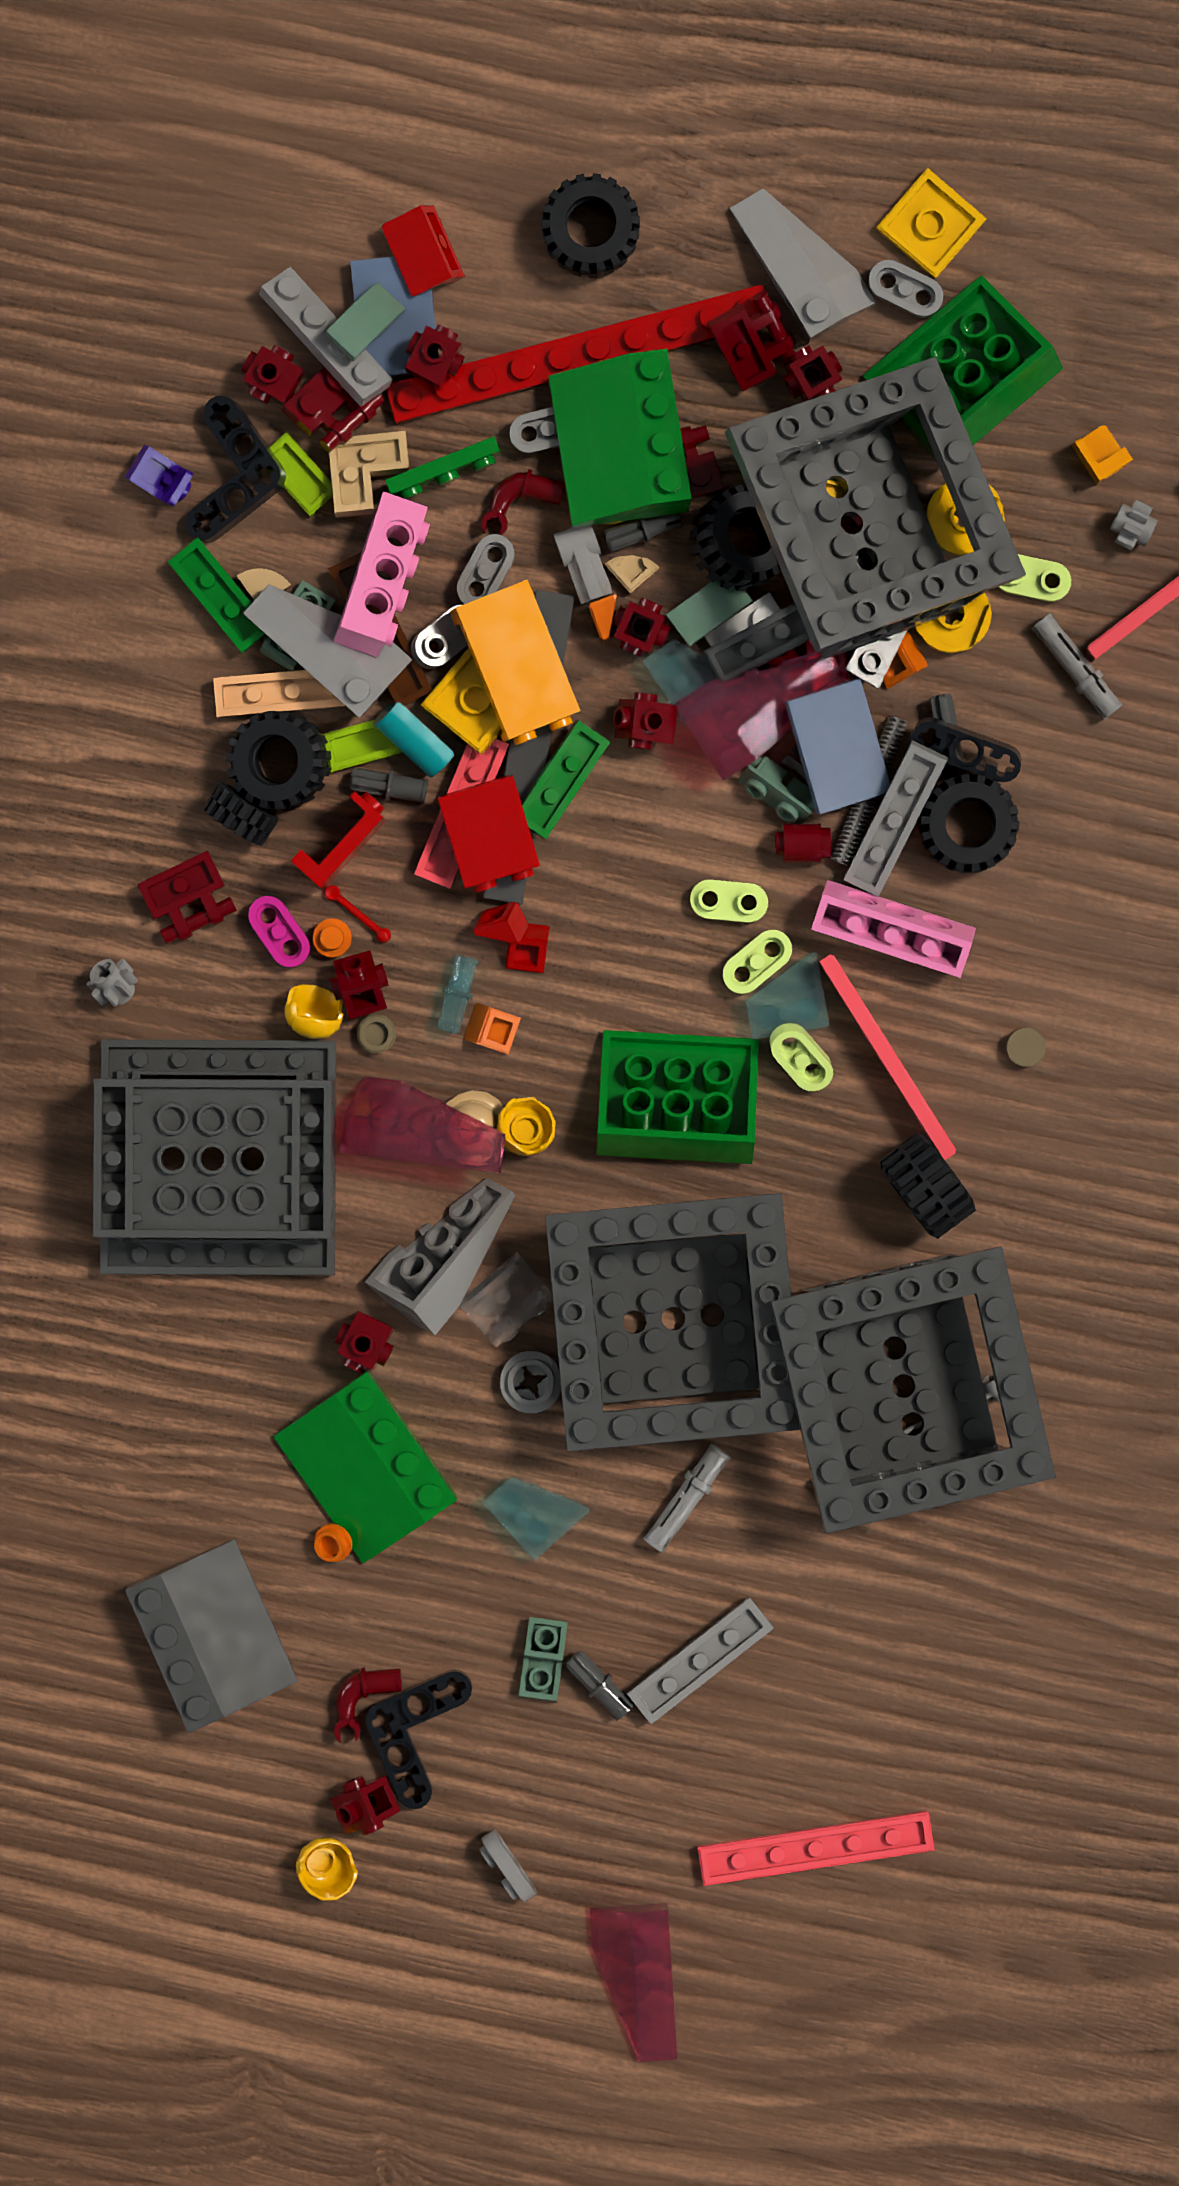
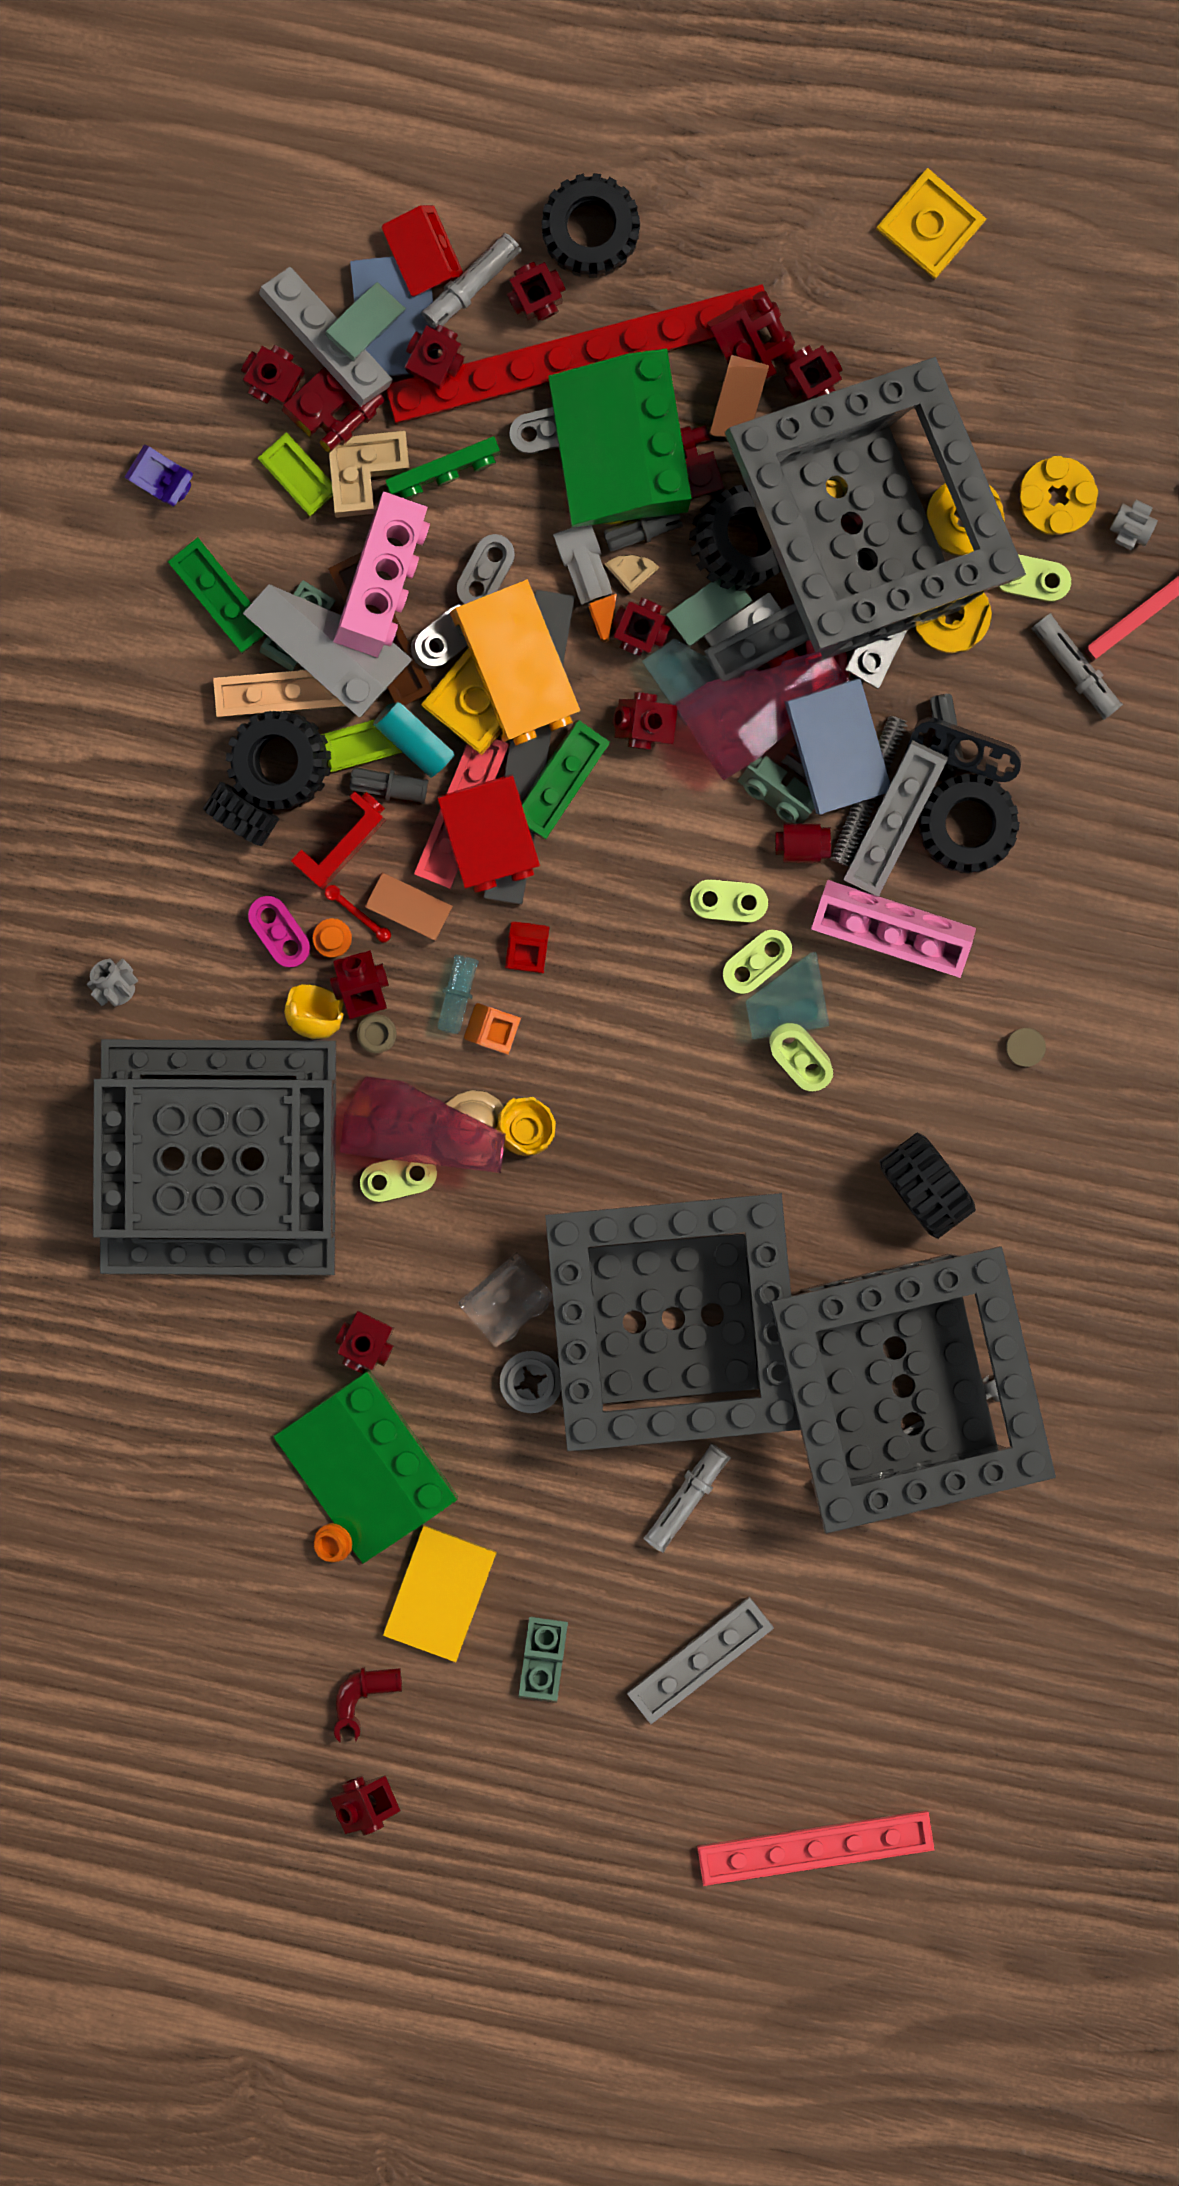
(182, 885): dark red plate -> none
(211, 1635): dark grey slope -> none
(249, 469): black beam -> none
(258, 579): tan tile -> none
(326, 1869): yellow hair -> none
(398, 1179): none -> yellowish green plate
(404, 1719): black beam -> none
(409, 906): none -> nougat slope
(437, 1268): light grey wedge -> none
(439, 1593): none -> yellow tile
(464, 288): none -> light grey pin
(498, 1853): light grey plate -> none
(502, 923): red slope -> none
(521, 486): dark red piece -> none
(533, 277): none -> dark red brick
(534, 1514): clear light blue wing -> none
(599, 1685): dark grey axle -> none
(637, 1967): clear pink wedge -> none
(677, 1097): green slope -> none
(739, 394): none -> nougat slope
(807, 272): light grey wedge -> none
(887, 1056): coral tile -> none
(905, 663): orange slope -> none
(907, 285): light grey plate -> none
(986, 356): green slope -> none
(1080, 492): none -> yellow plate
(1101, 454): light orange panel -> none

